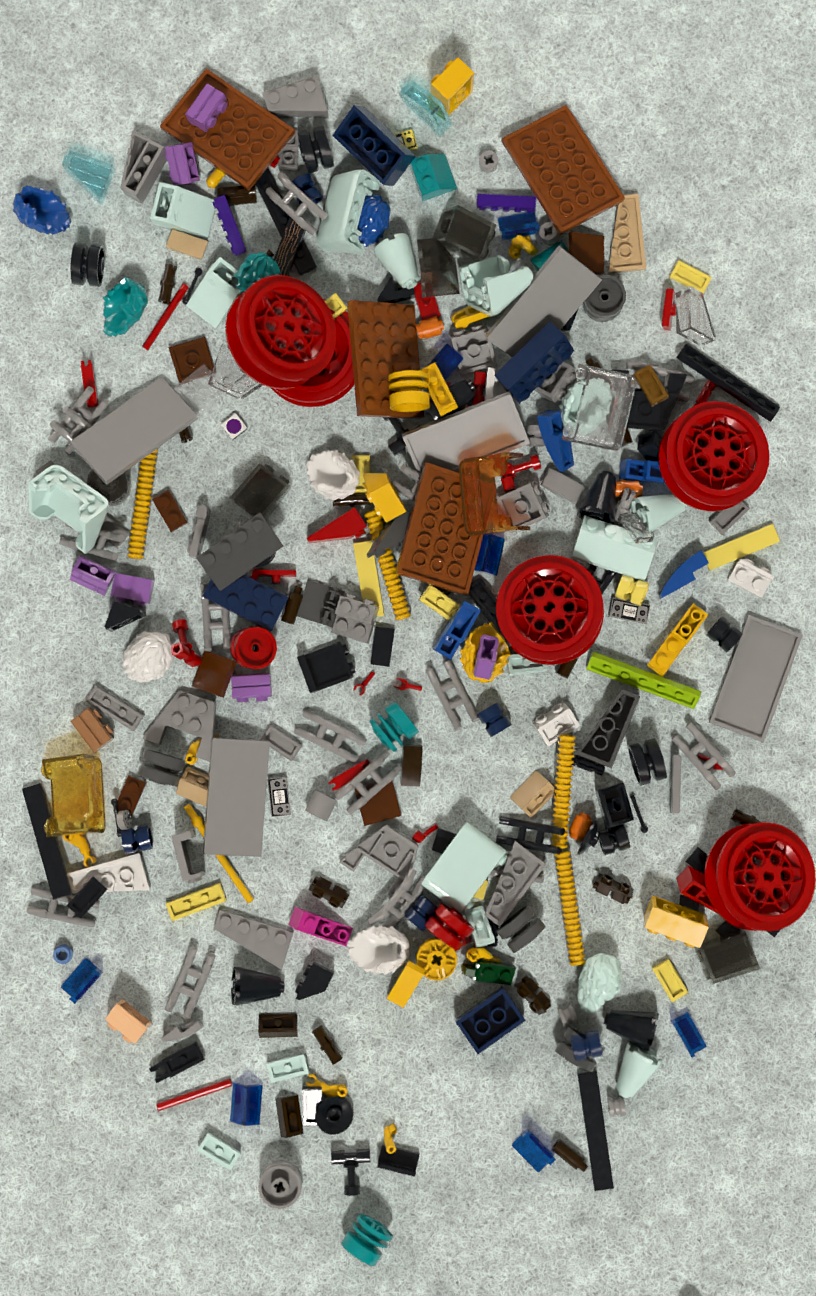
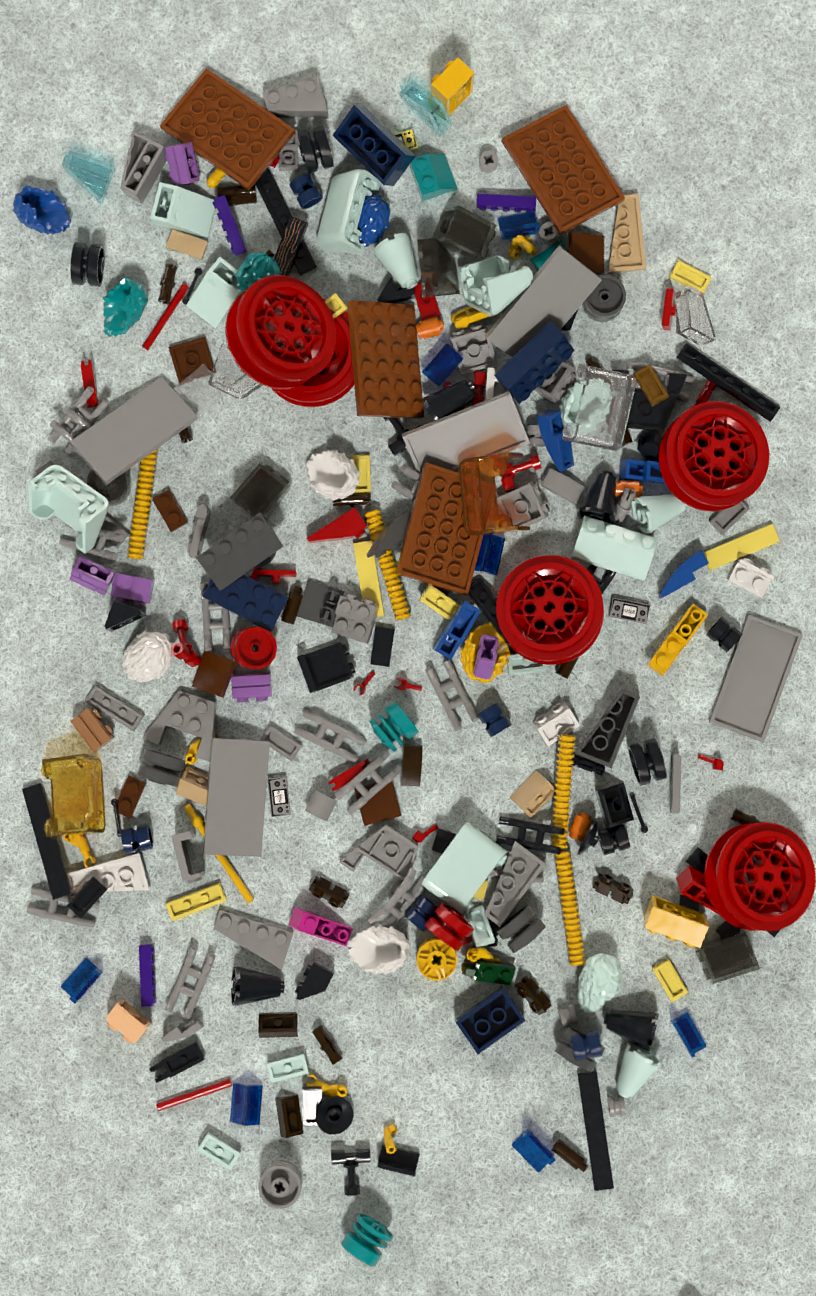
(56, 954): medium blue plate -> none
(124, 820): light grey tile -> none
(147, 975): none -> dark purple piece
(206, 108): medium lavender brick -> none
(234, 426): tile -> none
(306, 203): light grey piece -> none
(383, 495): yellow slope -> none
(406, 984): yellow tile -> none
(408, 390): yellow wheel -> none
(439, 390): yellow tile -> none
(632, 590): light yellow wheel -> none
(636, 527): clear plate -> none
(643, 680): lime plate -> none
(691, 755): light grey piece -> none

